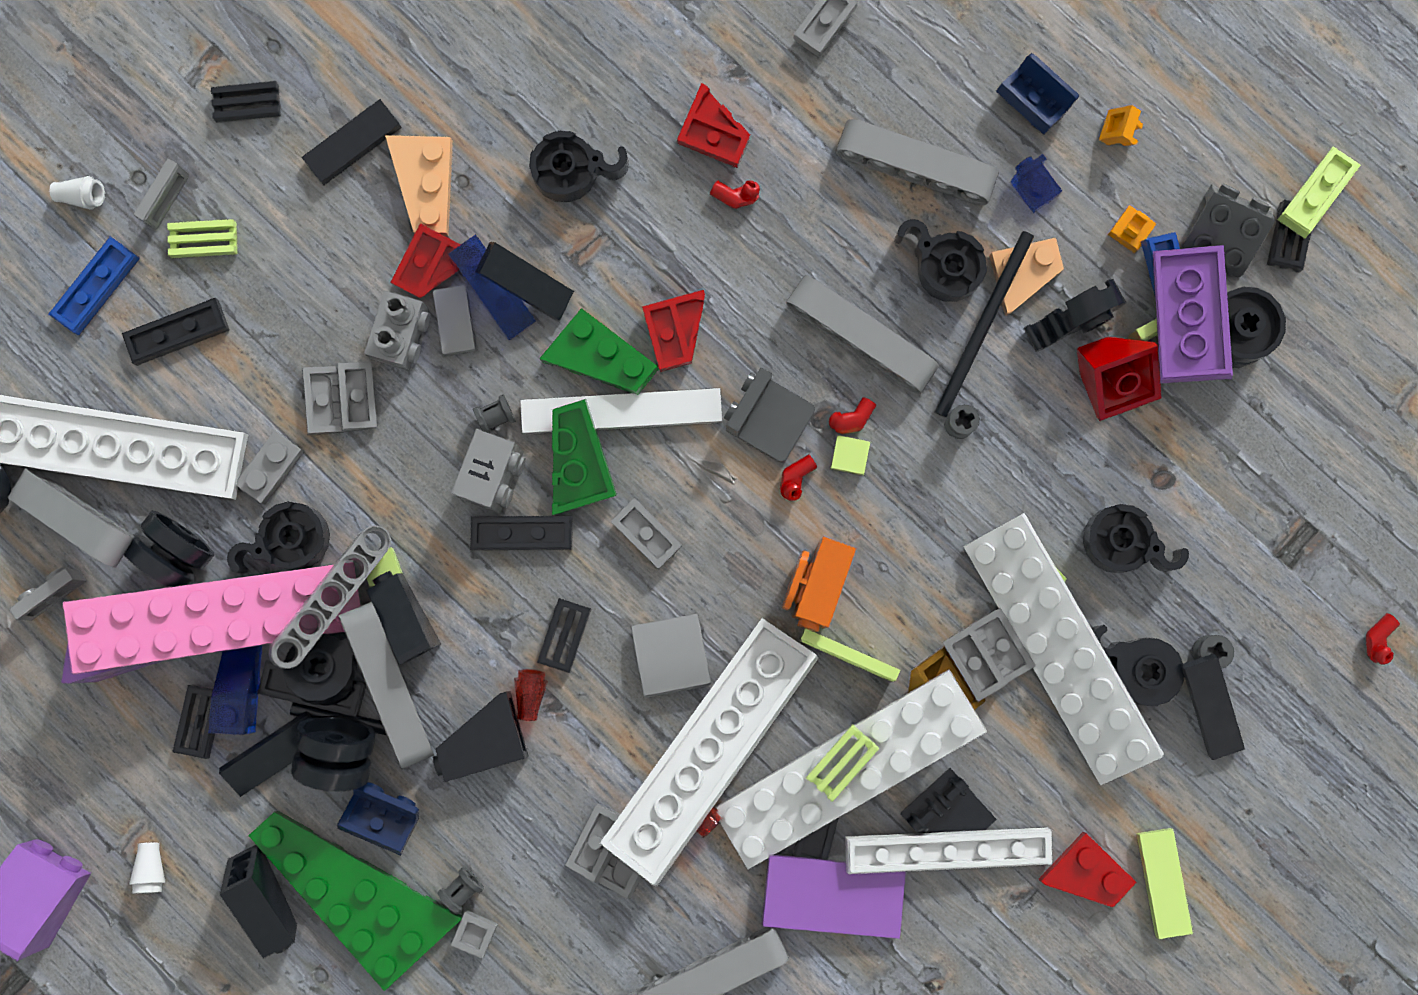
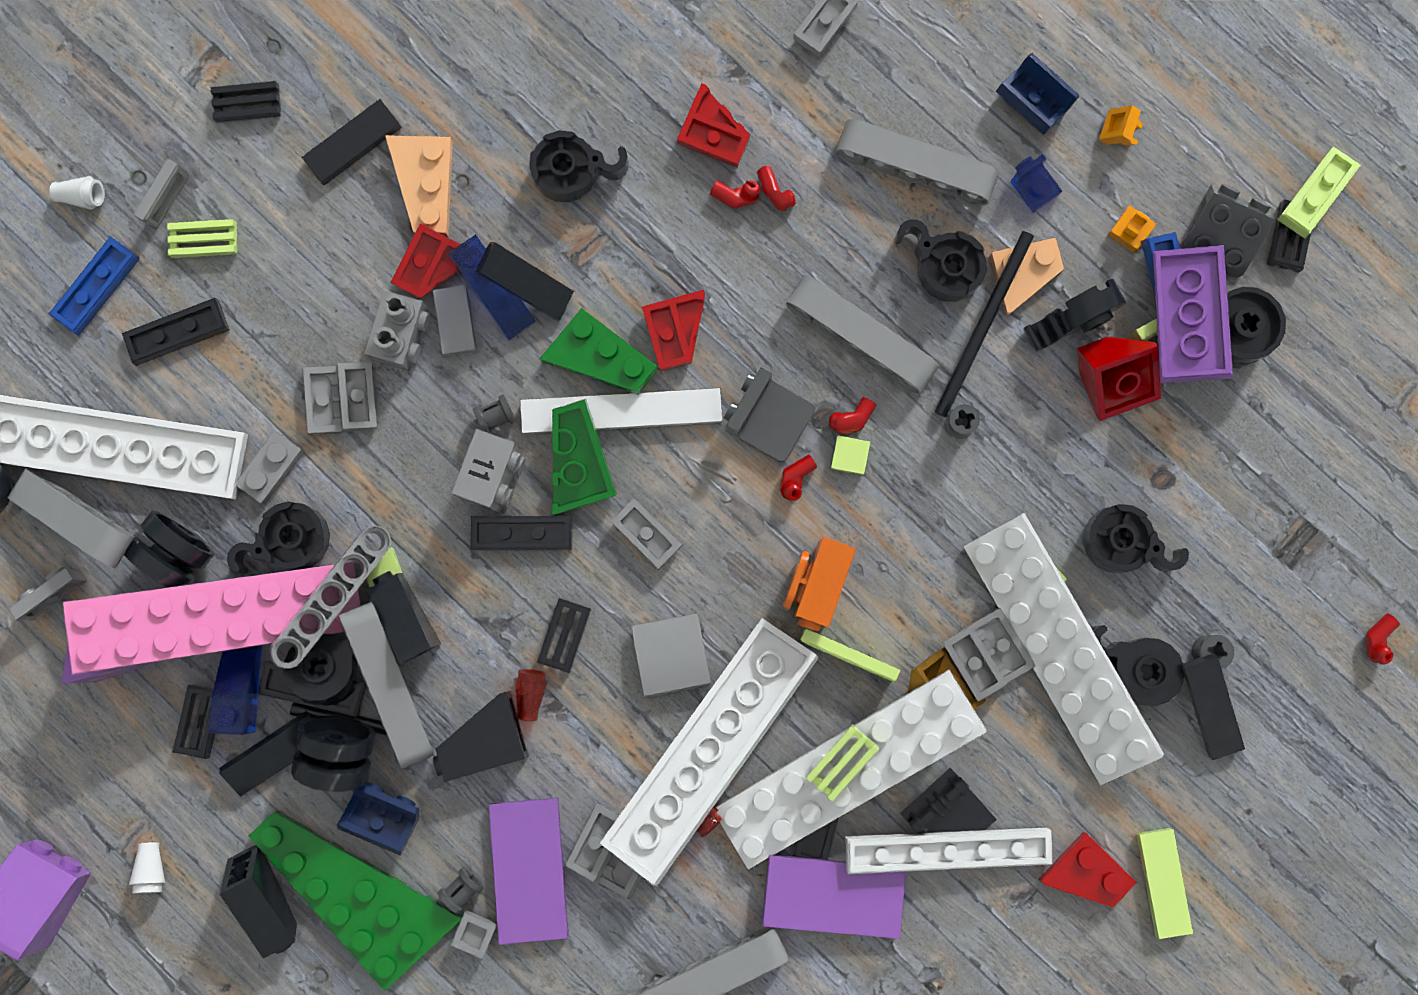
(528, 871): none -> medium lavender tile
(772, 190): none -> red arm

